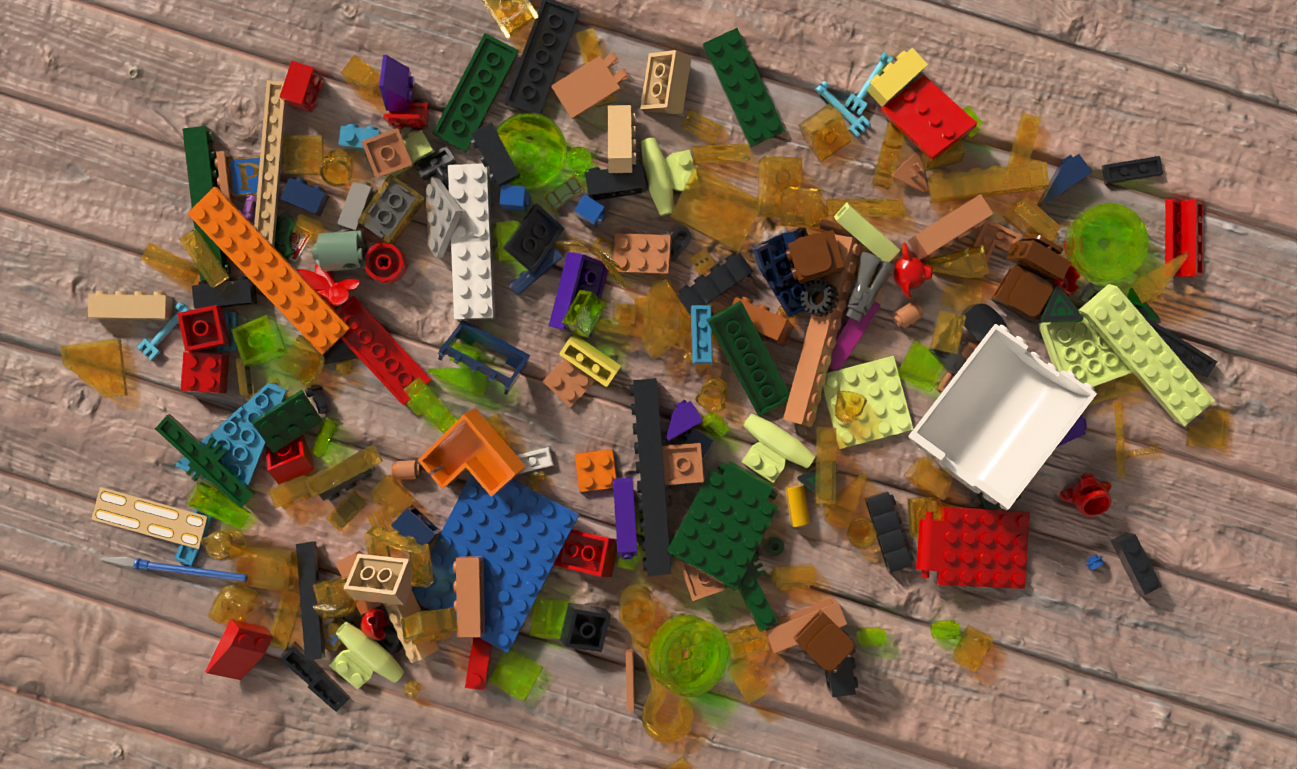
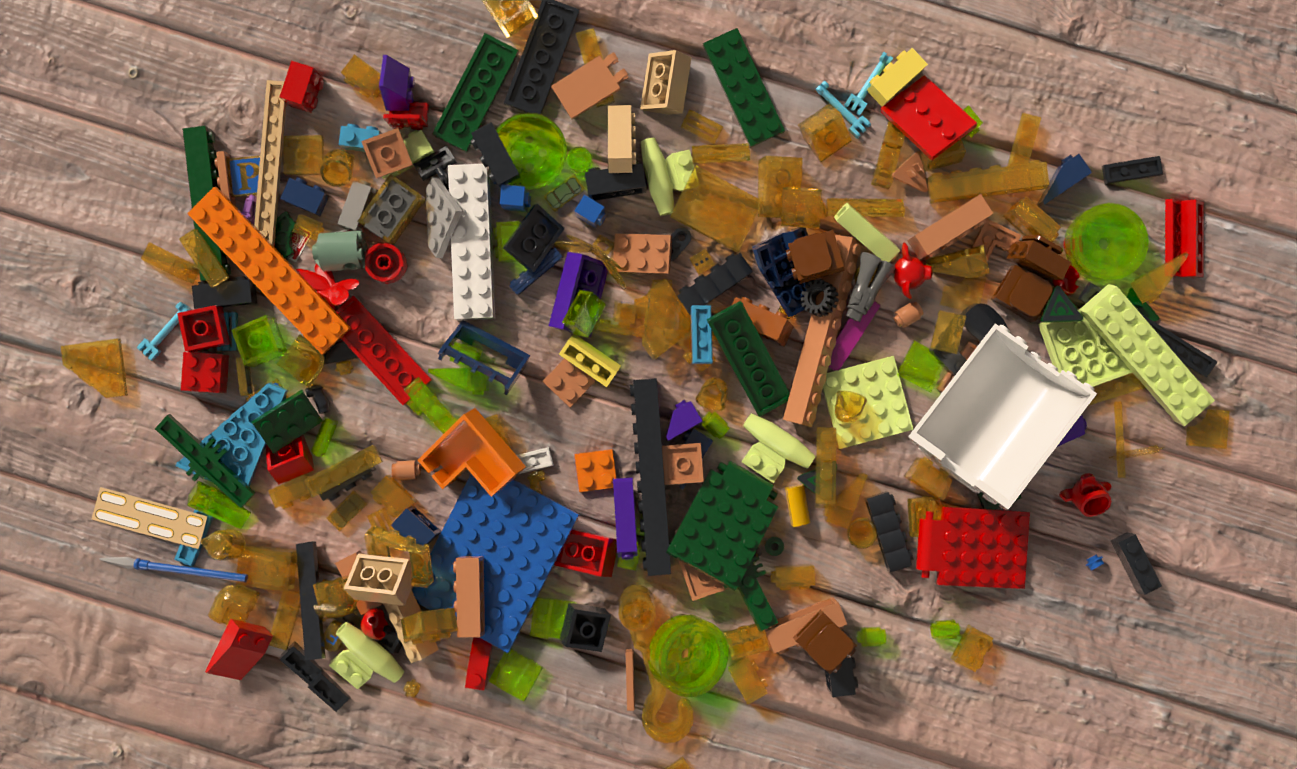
(130, 306): tan brick -> none

